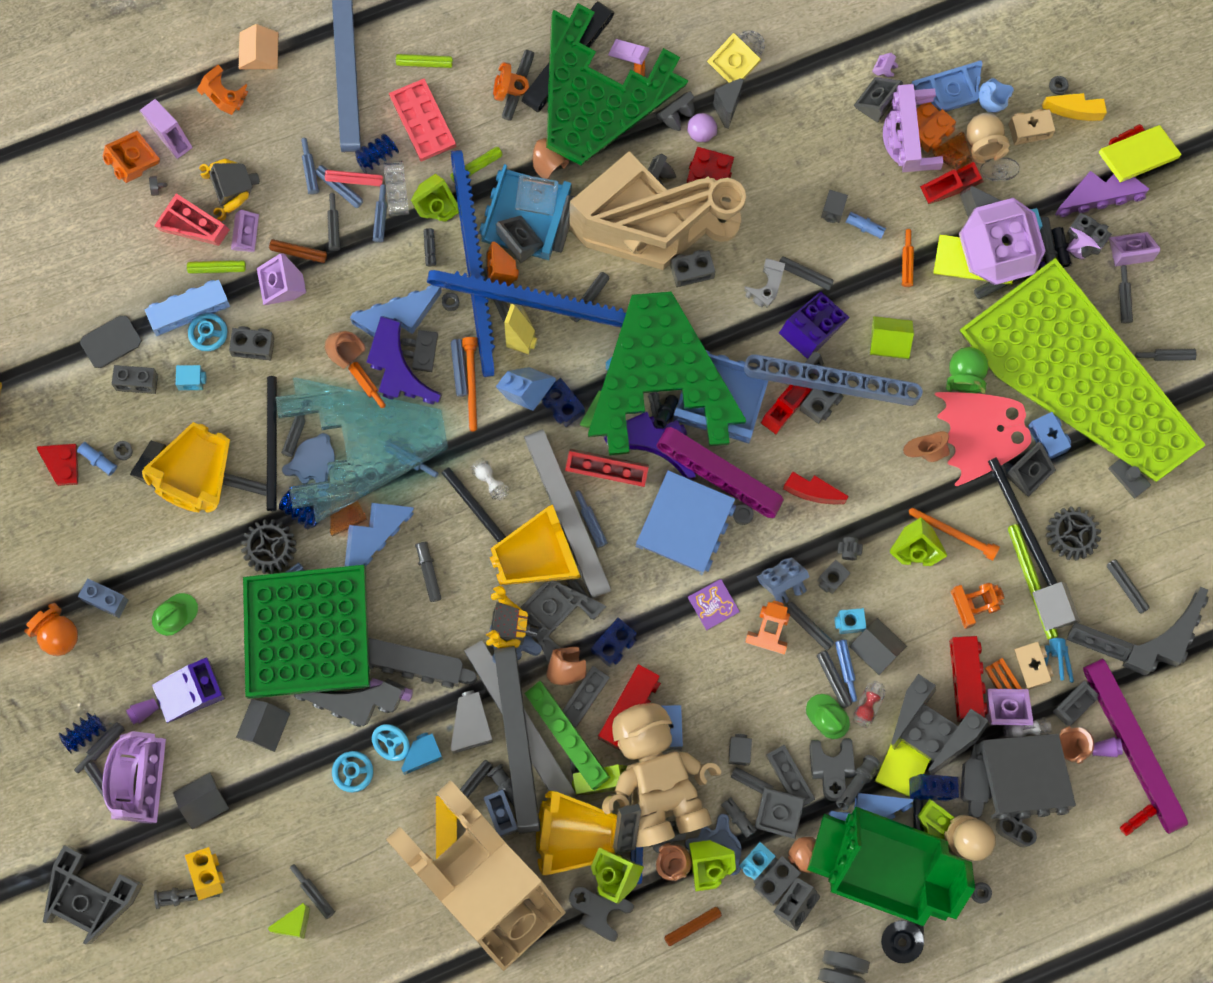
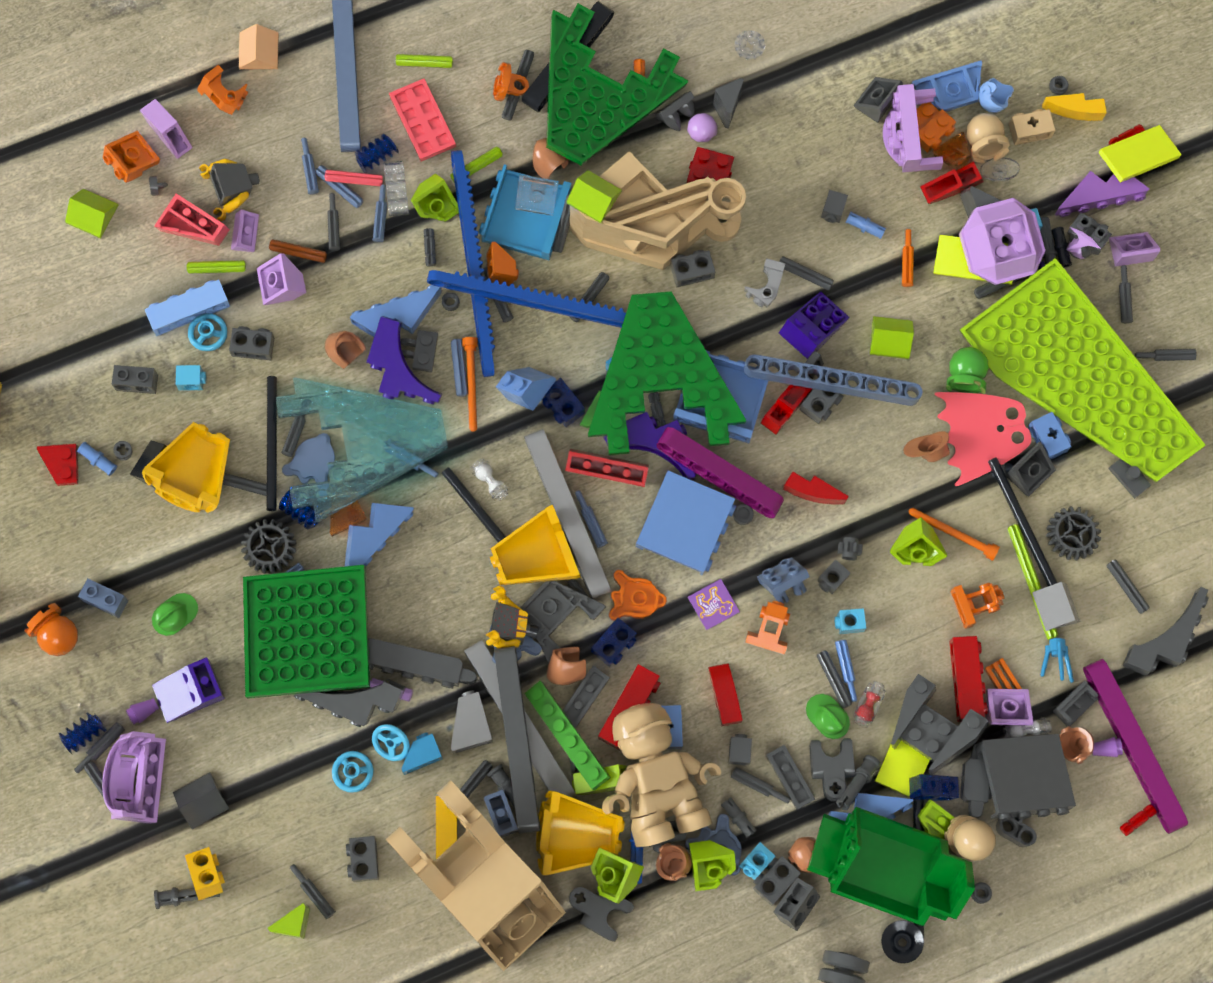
(83, 901): dark grey wedge -> none
(90, 212): none -> lime slope
(110, 341): dark grey piece -> none
(263, 725): dark grey slope -> none
(366, 383): orange axle -> none
(368, 858): none -> dark grey brick
(428, 571): dark grey axle -> none
(519, 237): dark grey slope -> none
(519, 330): light yellow wedge -> none
(593, 196): none -> lime slope
(627, 828): dark grey plate -> none
(629, 51): lavender tile -> none
(636, 597): none -> orange tile
(661, 168): dark grey tile -> none
(666, 411): black pin -> none
(693, 926): dark orange axle -> none
(725, 695): none -> red slope
(734, 59): light yellow plate -> none
(780, 812): dark grey tile -> none
(809, 626): dark grey axle -> none
(878, 646): dark grey slope -> none
(884, 64): lavender tile -> none
(1025, 656): tan brick -> none
(1100, 641): dark grey plate -> none

